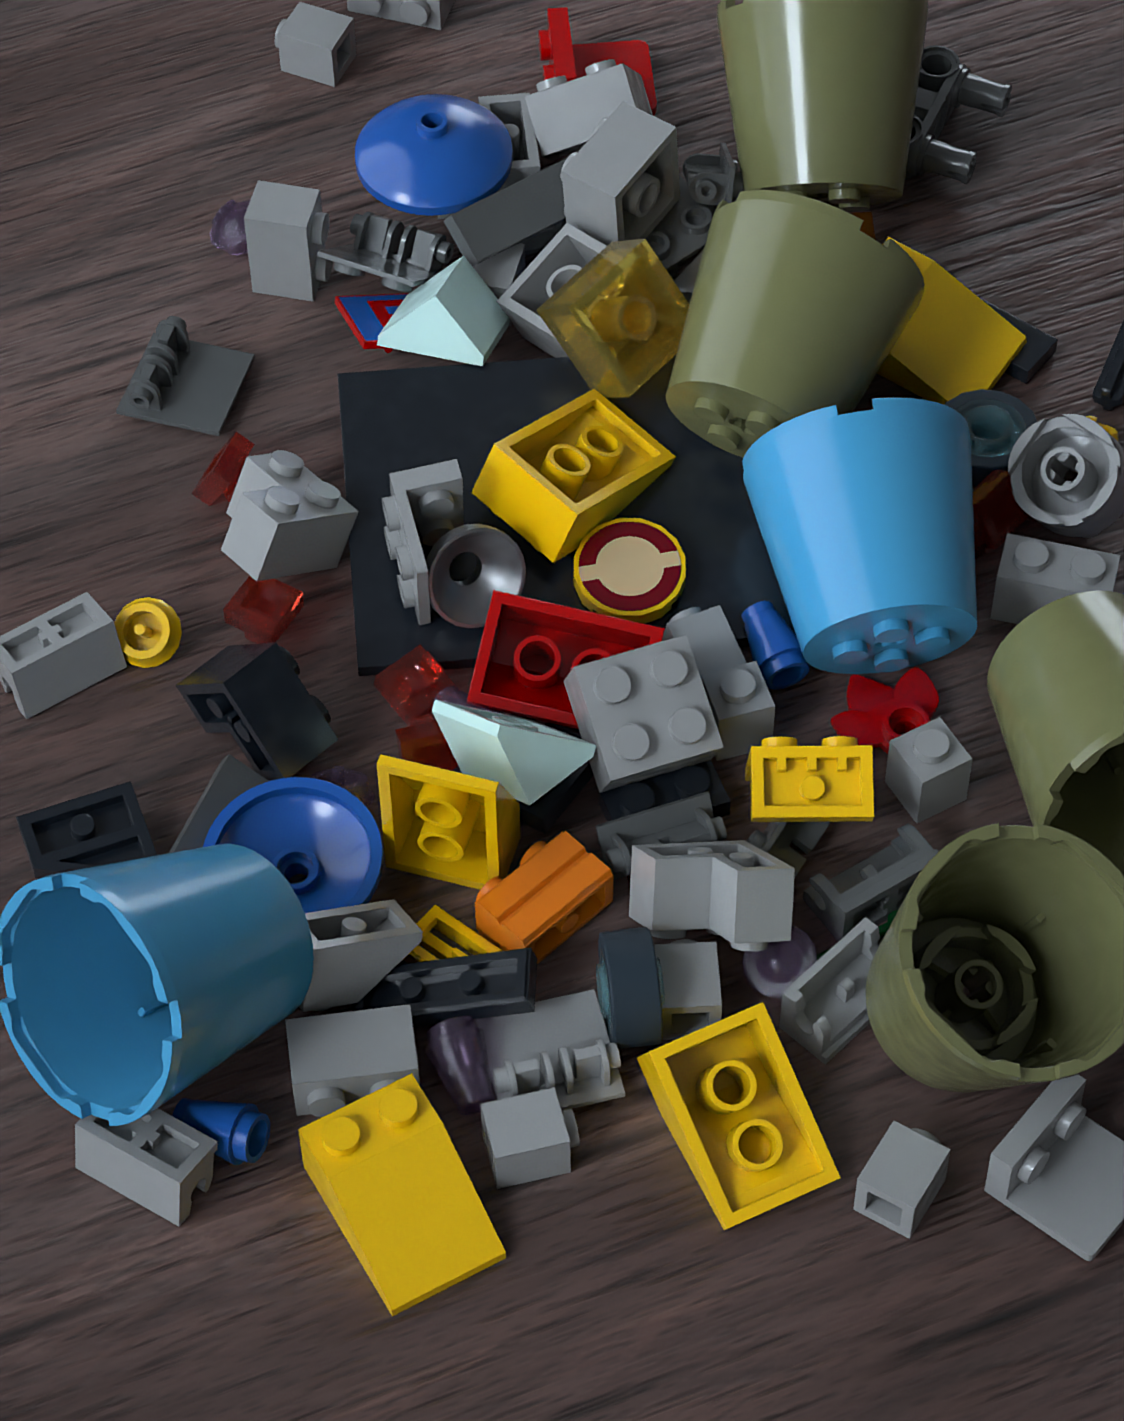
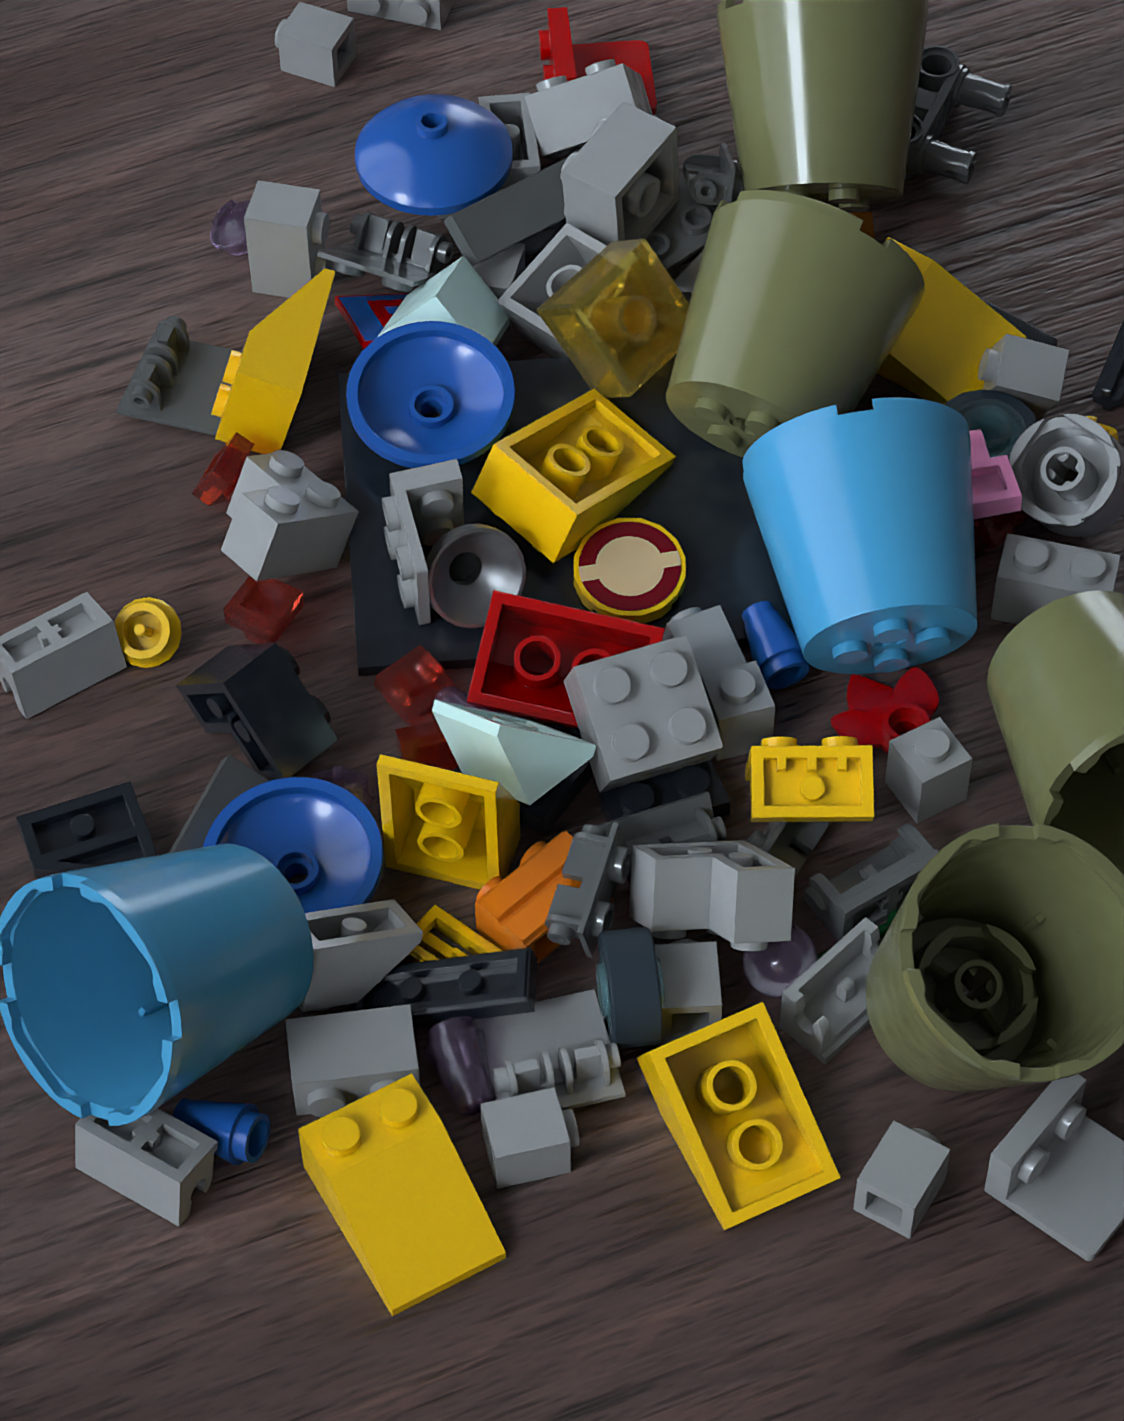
(272, 369): none -> yellow slope
(426, 371): none -> blue dish
(588, 910): none -> dark grey hinge
(992, 481): none -> bright pink plate
(1025, 371): none -> light grey brick

